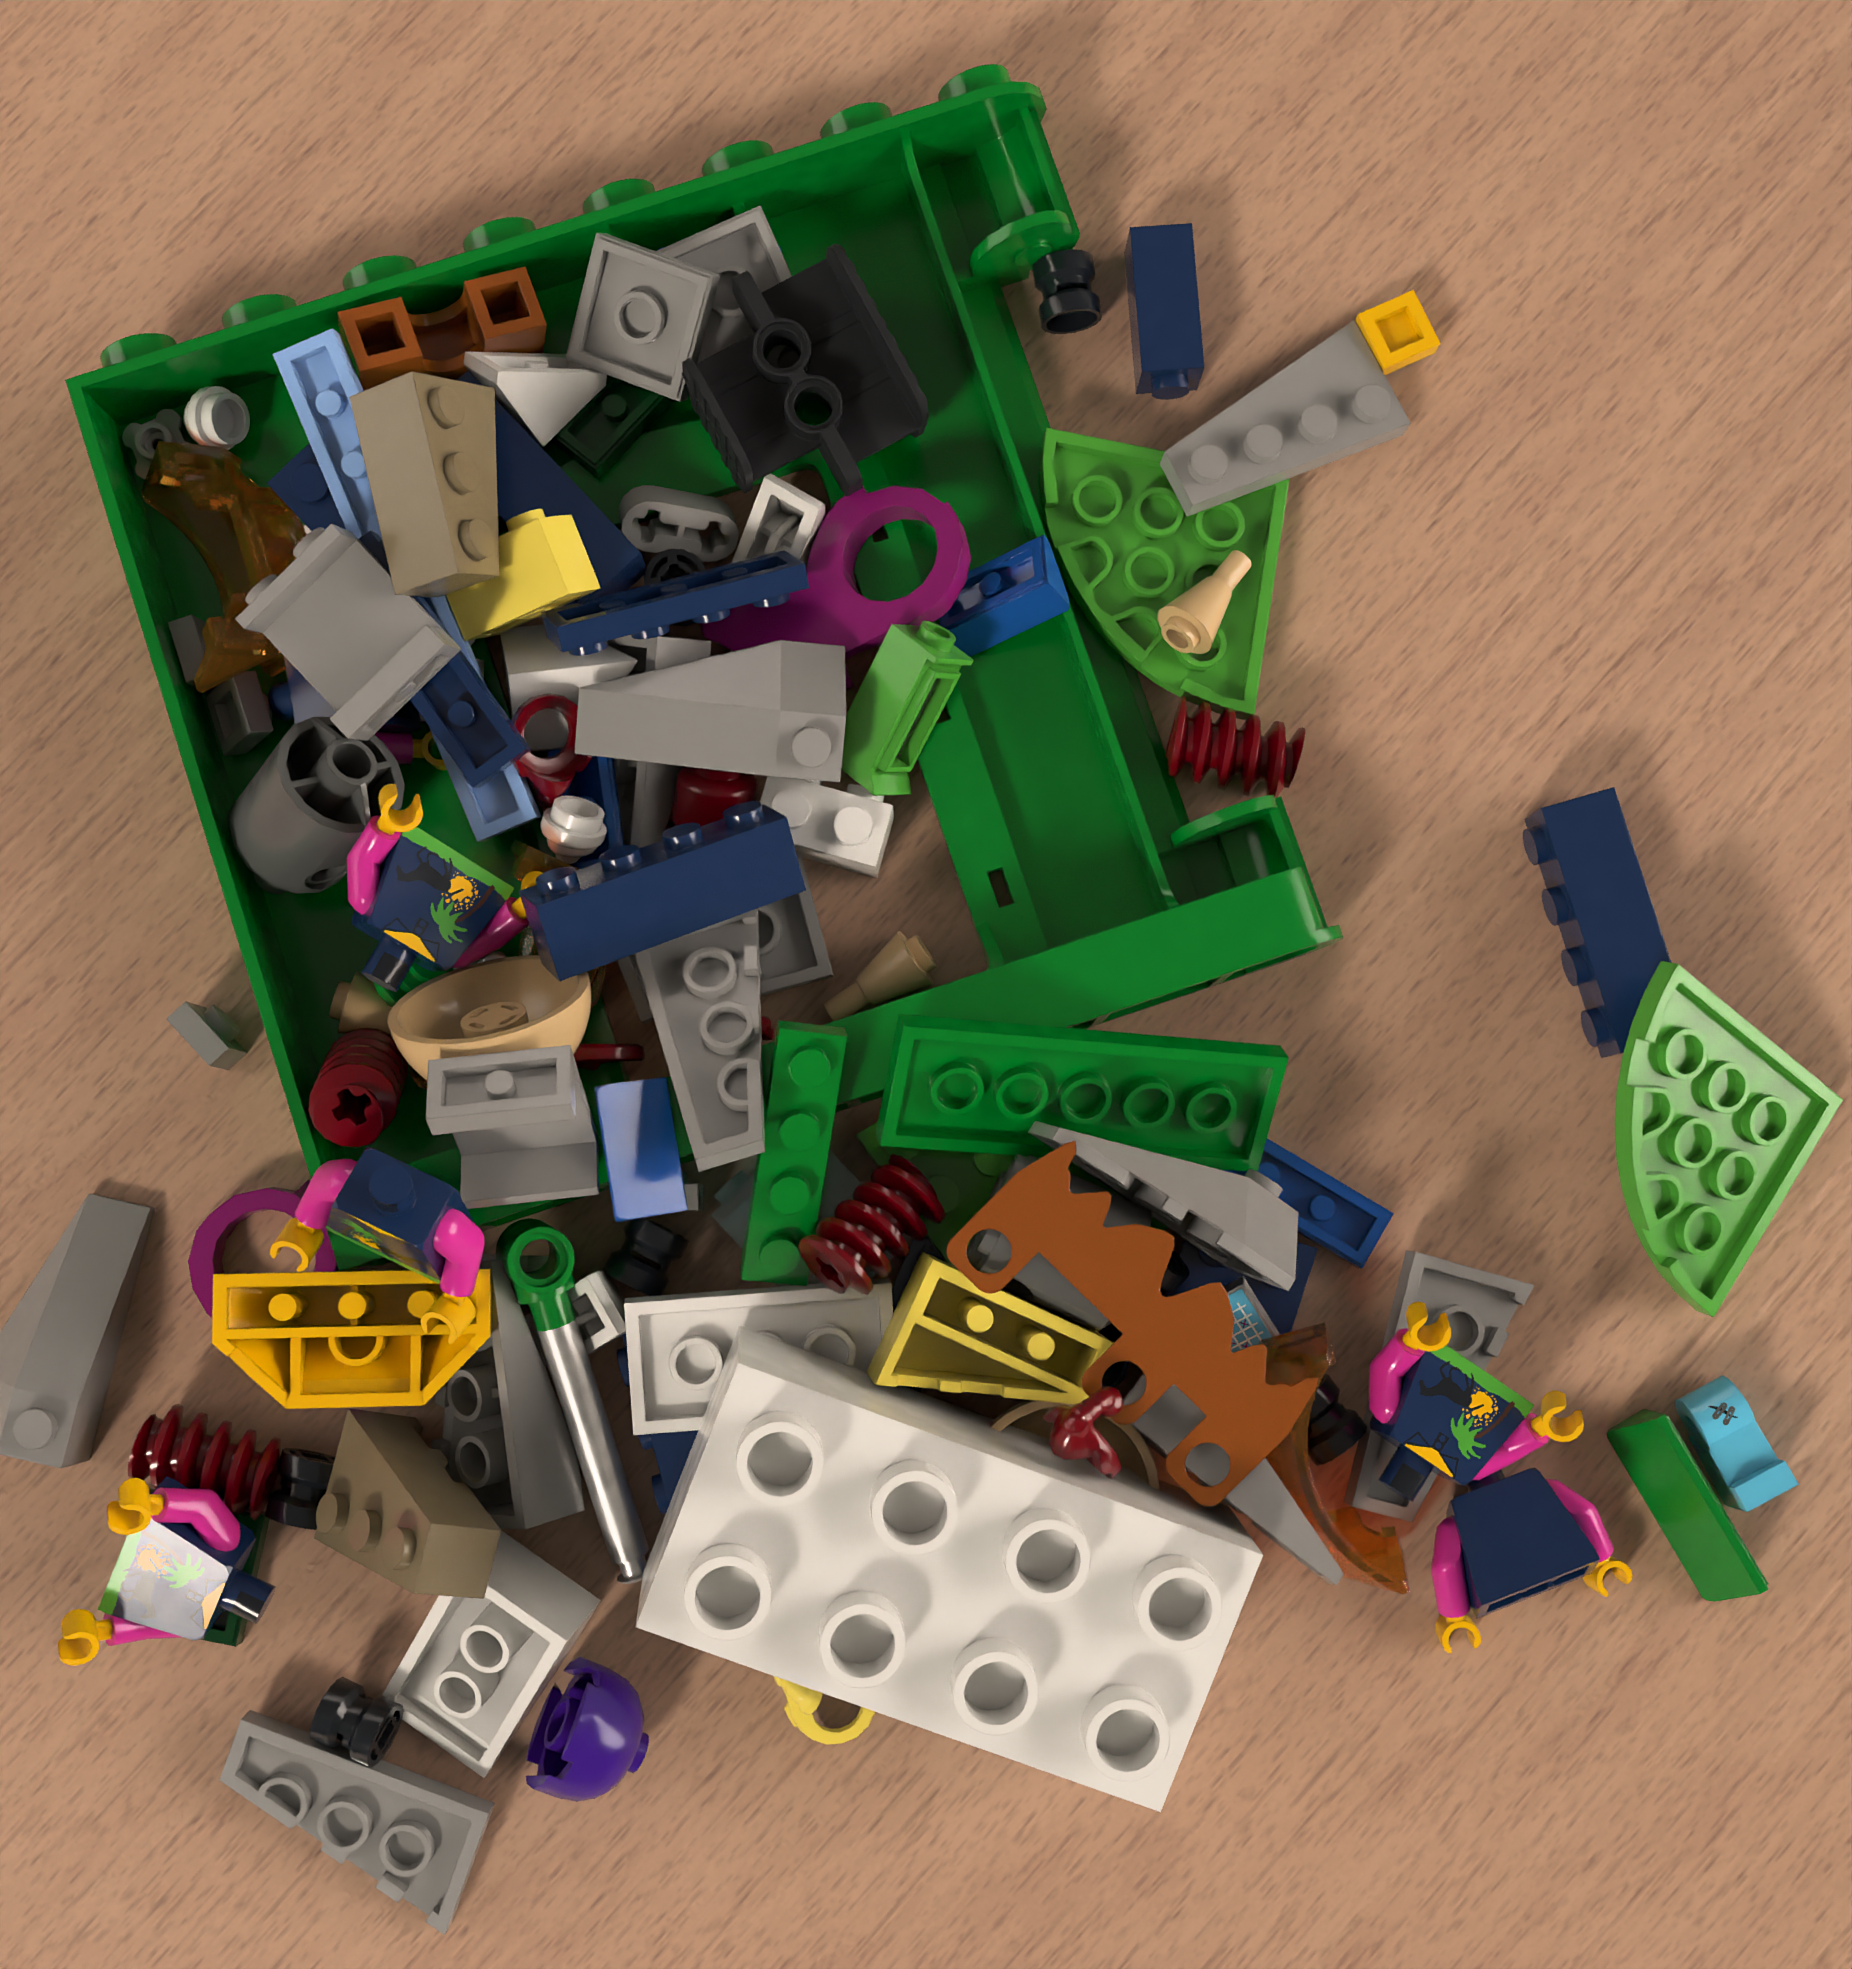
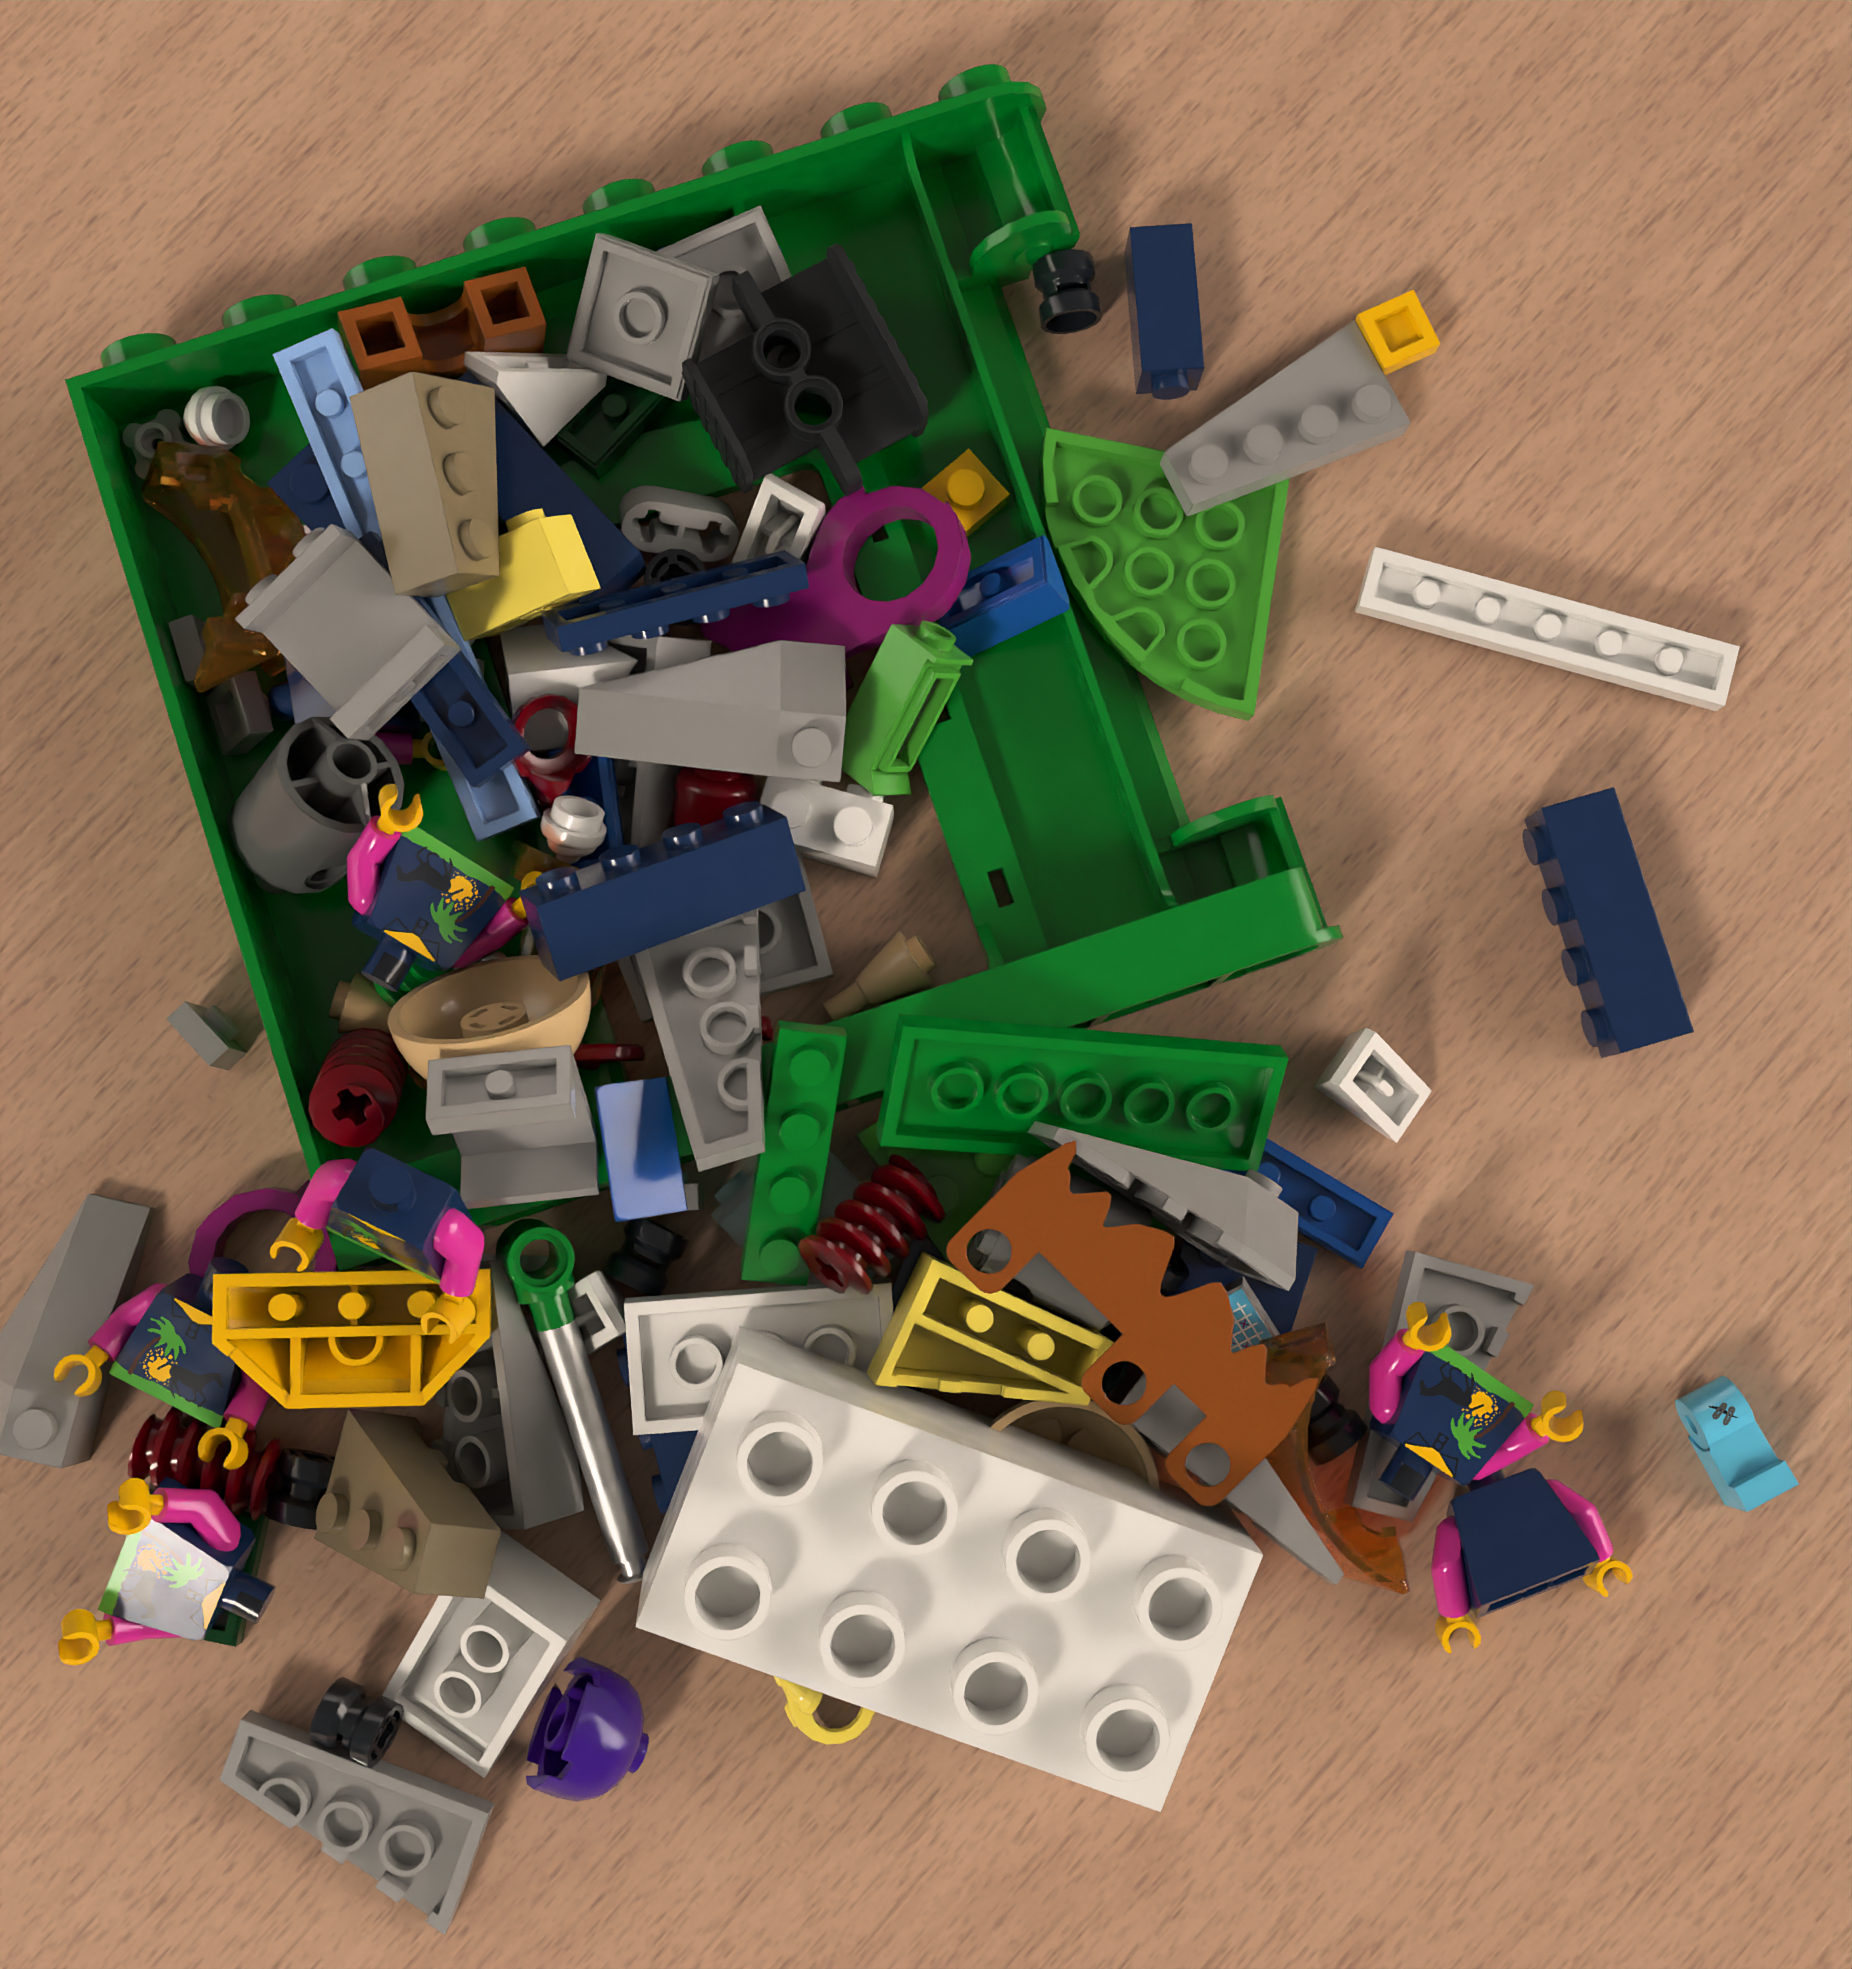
(167, 1350): none -> torso
(969, 491): none -> yellow plate
(1077, 1438): dark red piece -> none
(1195, 616): tan cone -> none
(1233, 750): dark red piece -> none
(1374, 1084): none -> white slope
(1547, 629): none -> white plate
(1686, 1507): green slope -> none
(1708, 1133): bright green plate -> none

